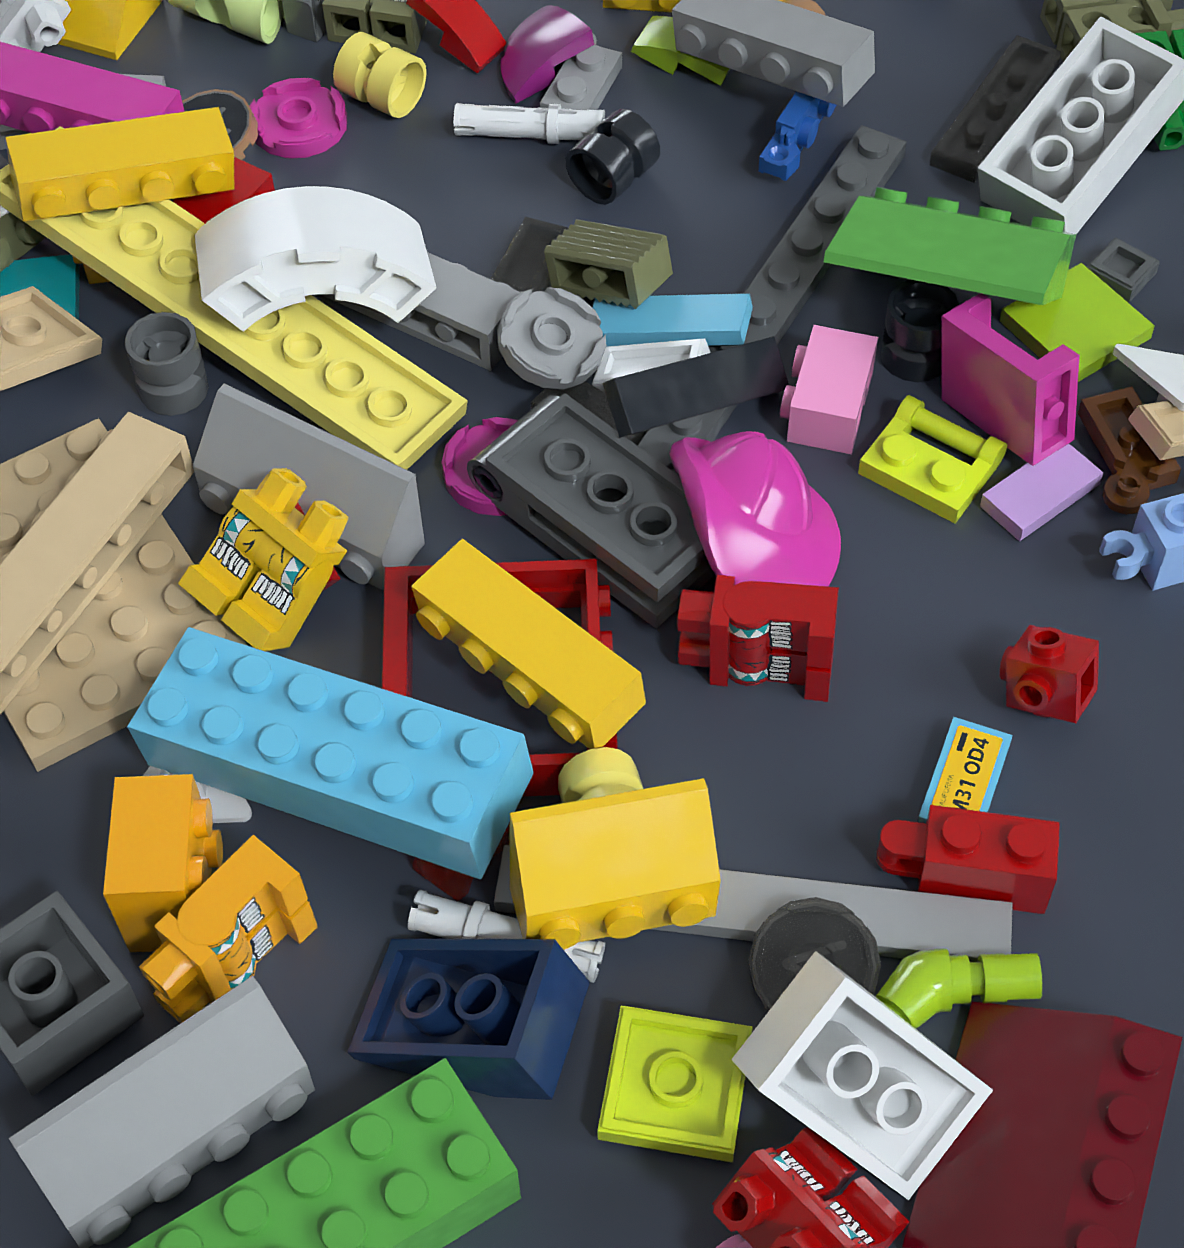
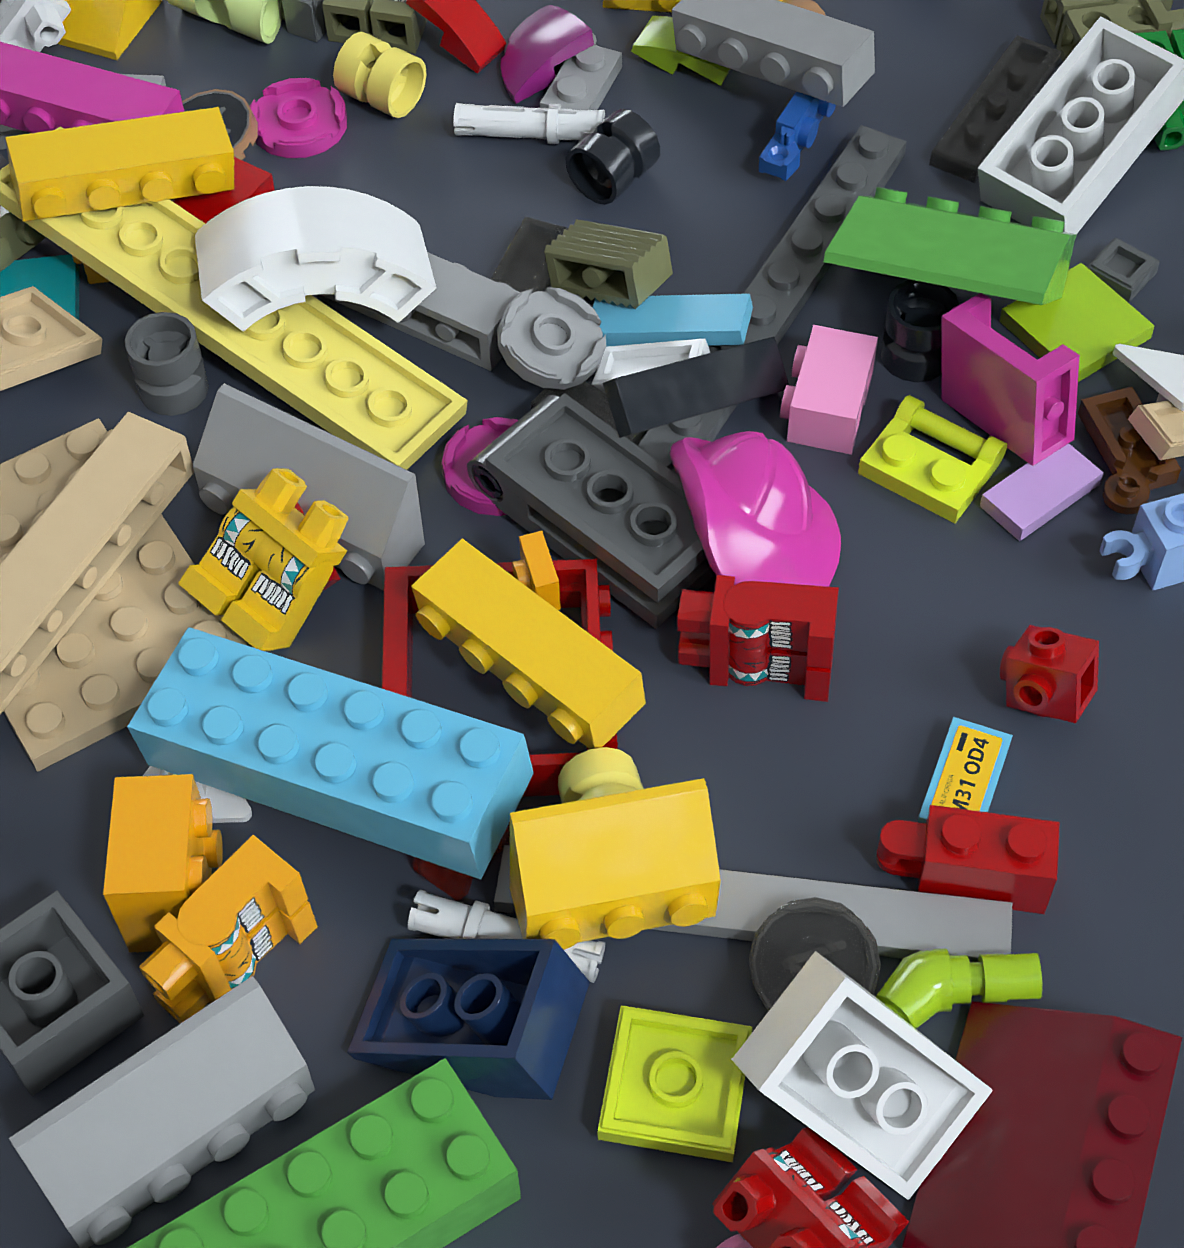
(537, 568): none -> light orange plate

